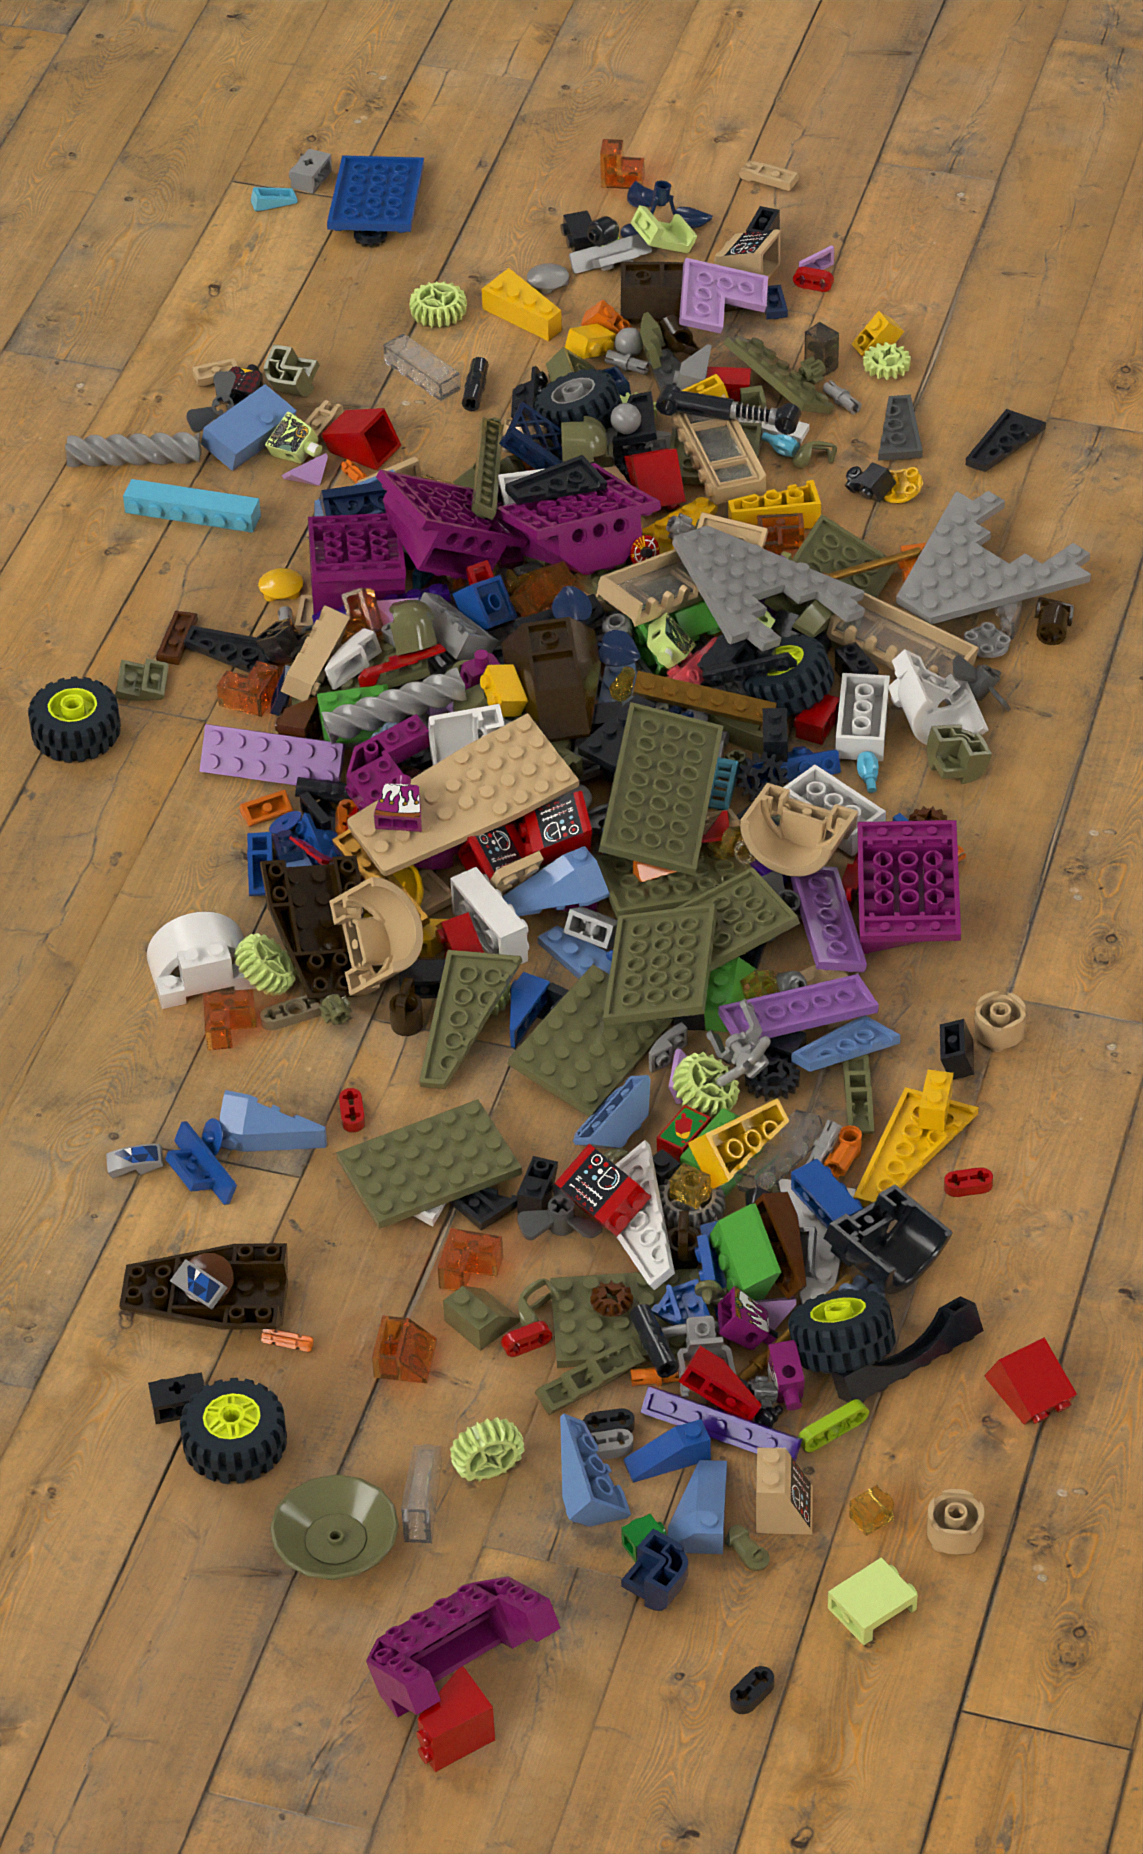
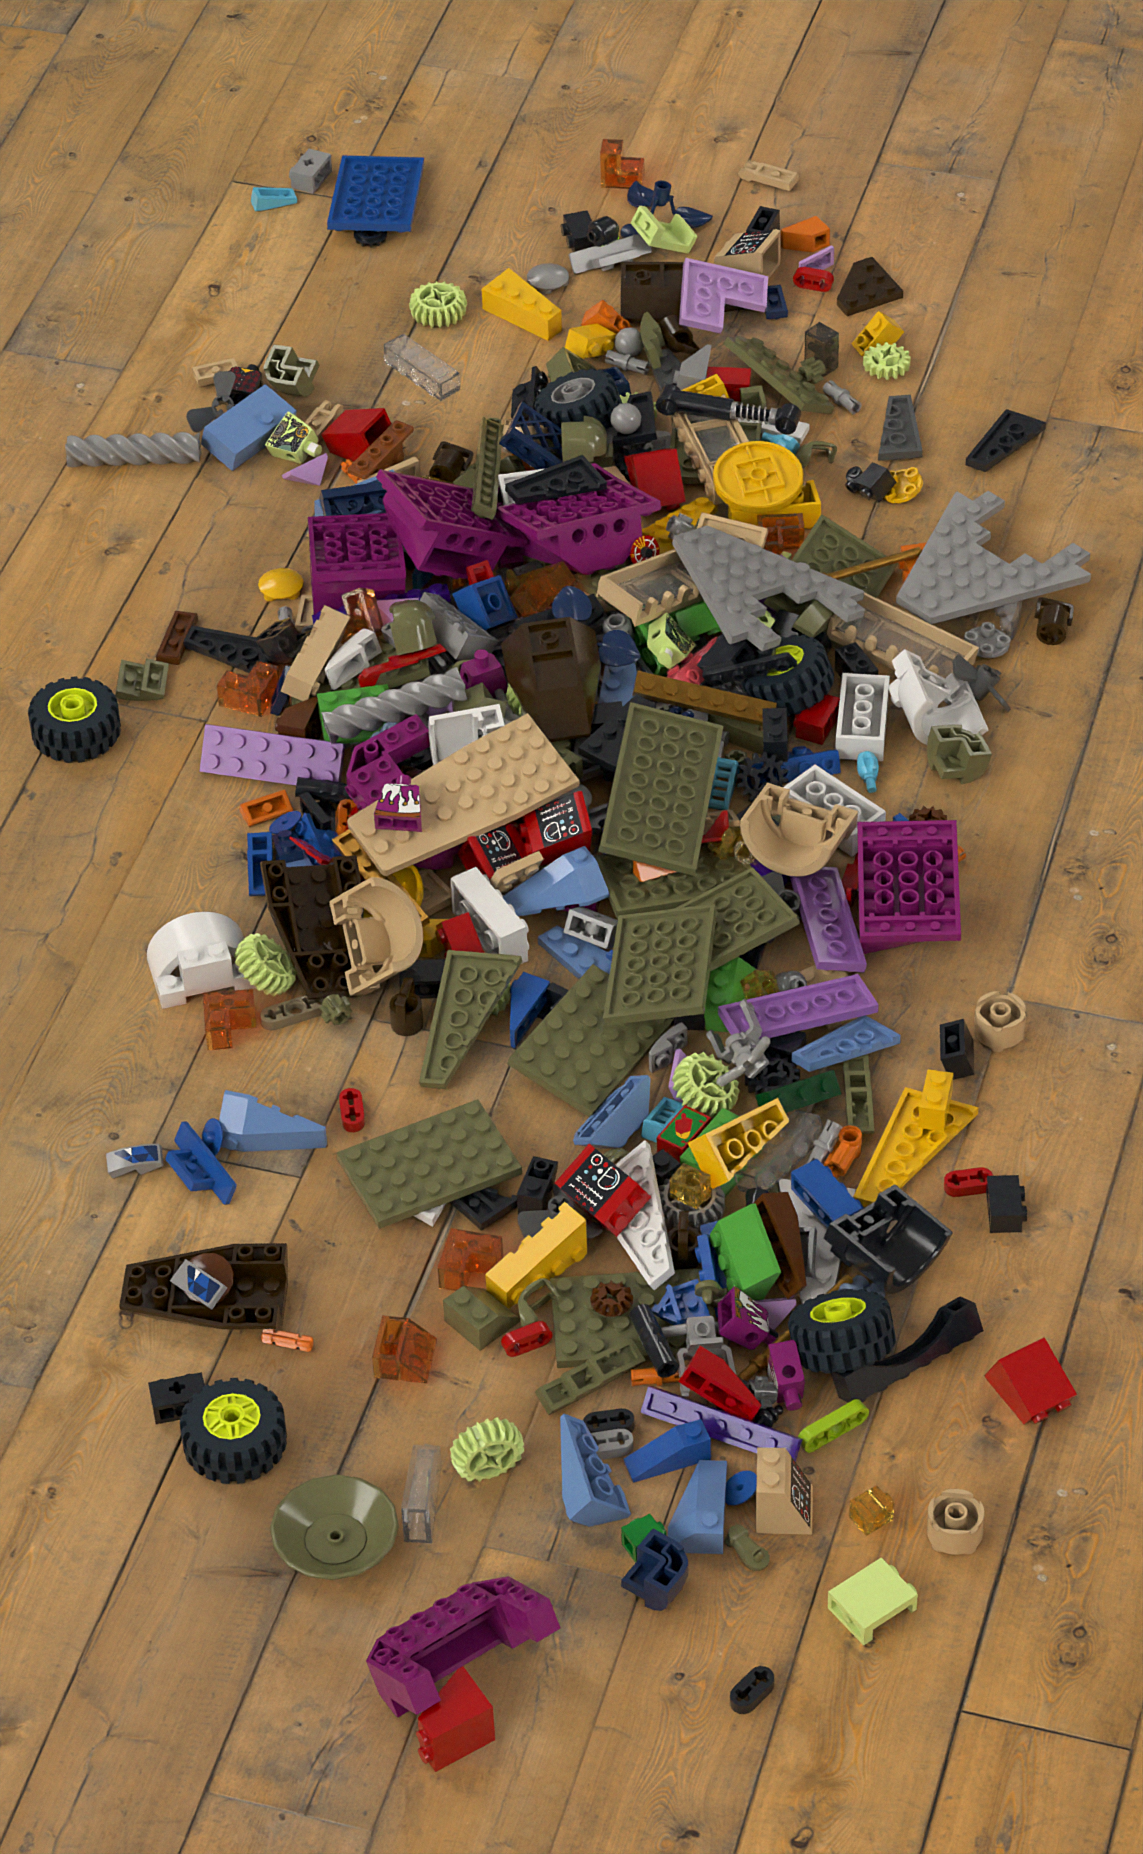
(192, 505): medium azure brick -> none
(383, 452): none -> dark orange bracket
(450, 461): none -> dark brown piece
(475, 384): black axle -> none
(504, 688): yellow brick -> none
(543, 1256): none -> yellow wedge
(622, 686): clear yellow cone -> none
(660, 1118): none -> medium azure slope
(740, 1487): none -> blue piece
(758, 477): none -> yellow plate
(803, 1092): none -> dark green brick
(806, 235): none -> orange slope
(867, 288): none -> dark brown plate
(1004, 1204): none -> black brick

